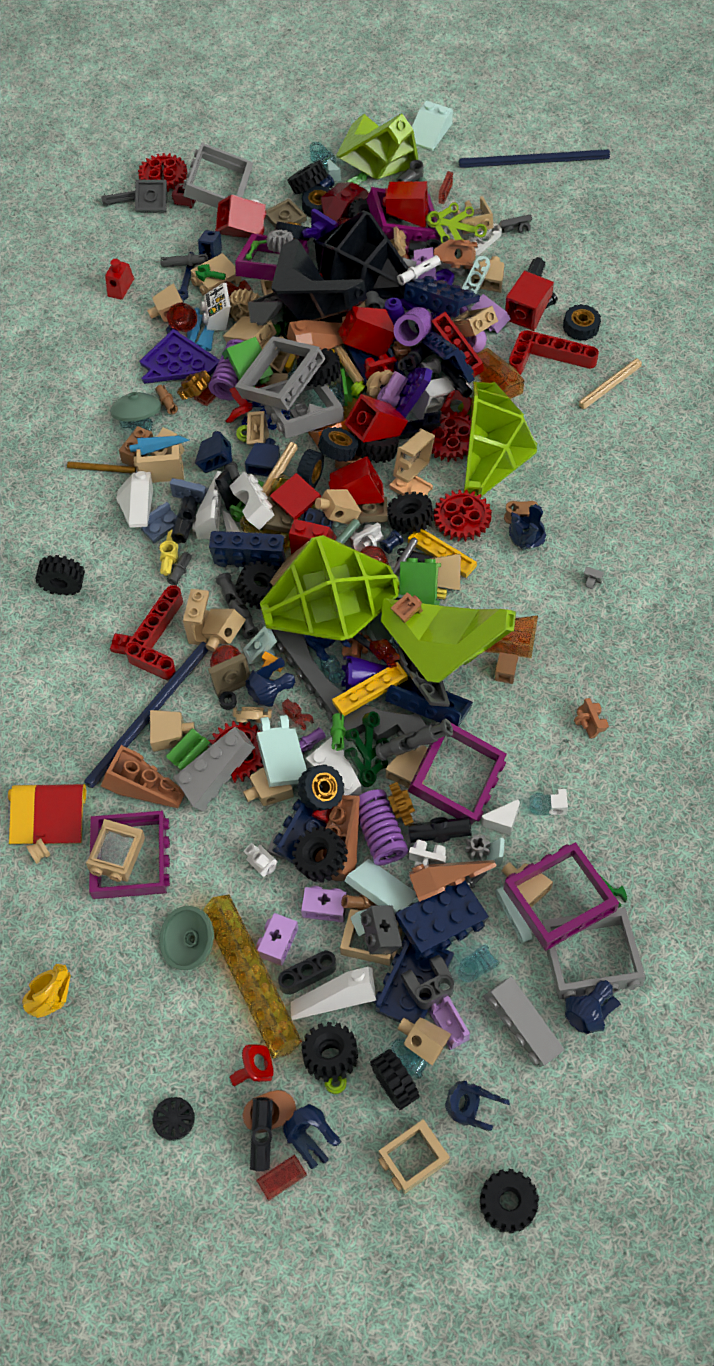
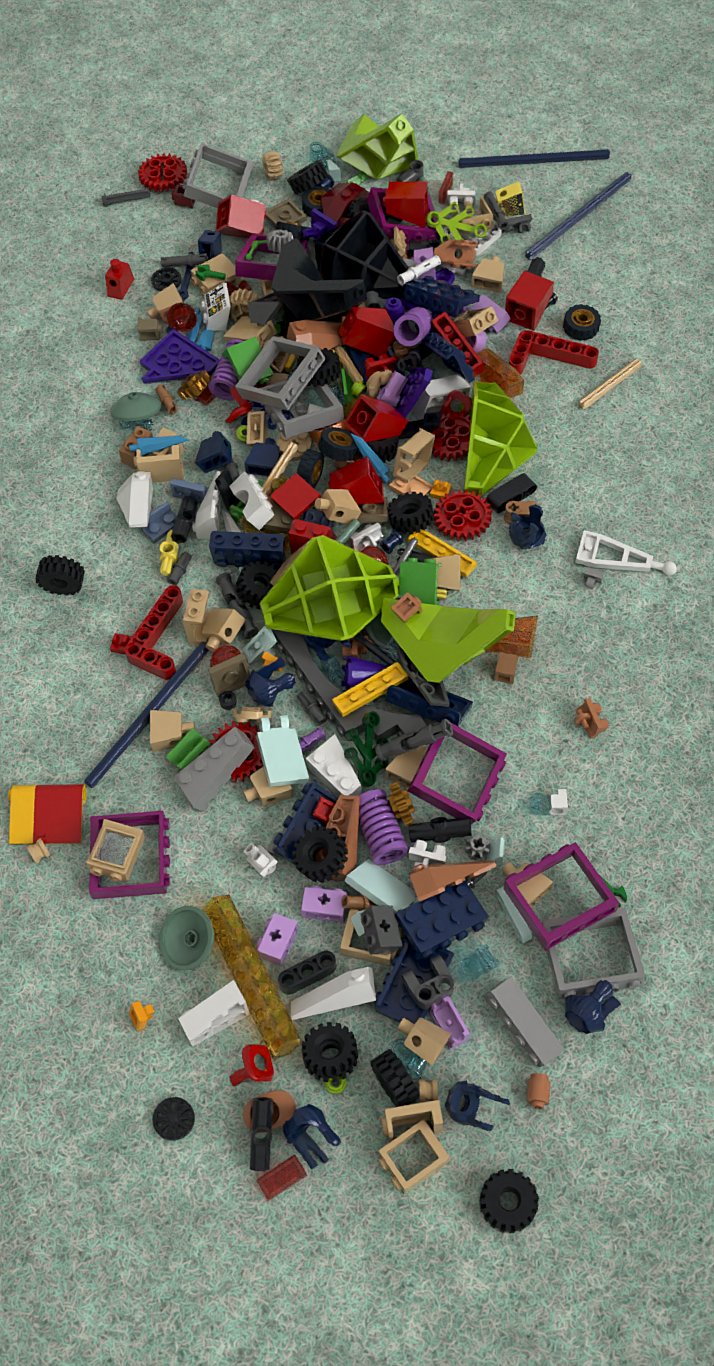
(47, 992): yellow helmet -> none
(101, 467): pearl gold bar -> none
(136, 779): nougat wedge -> none
(140, 1015): none -> light orange tile
(149, 329): none -> dark tan window
(150, 195): dark grey plate -> none
(165, 278): none -> black wheel
(214, 1014): none -> white wedge
(272, 165): none -> tan gear
(293, 711): clear red plate -> none
(302, 440): none -> tan plate
(310, 792): black wheel -> none
(312, 708): none -> dark grey axle
(338, 731): bright green pin -> none
(377, 463): none -> dark azure bar
(383, 650): clear red plate -> none
(412, 1114): none -> tan panel
(428, 1090): none -> tan wheel
(431, 124): light aqua slope -> none
(433, 365): light grey bush -> none
(440, 488): none -> light orange tile
(458, 382): black pin -> none
(460, 195): none -> white hips
(484, 269): light aqua beam -> none
(498, 214): none -> dark grey pin
(502, 818): white slope -> none
(511, 200): none -> torso
(513, 490): none -> black beam
(538, 1091): none -> nougat brick
(577, 216): none -> dark blue axle
(589, 547): none -> white plate

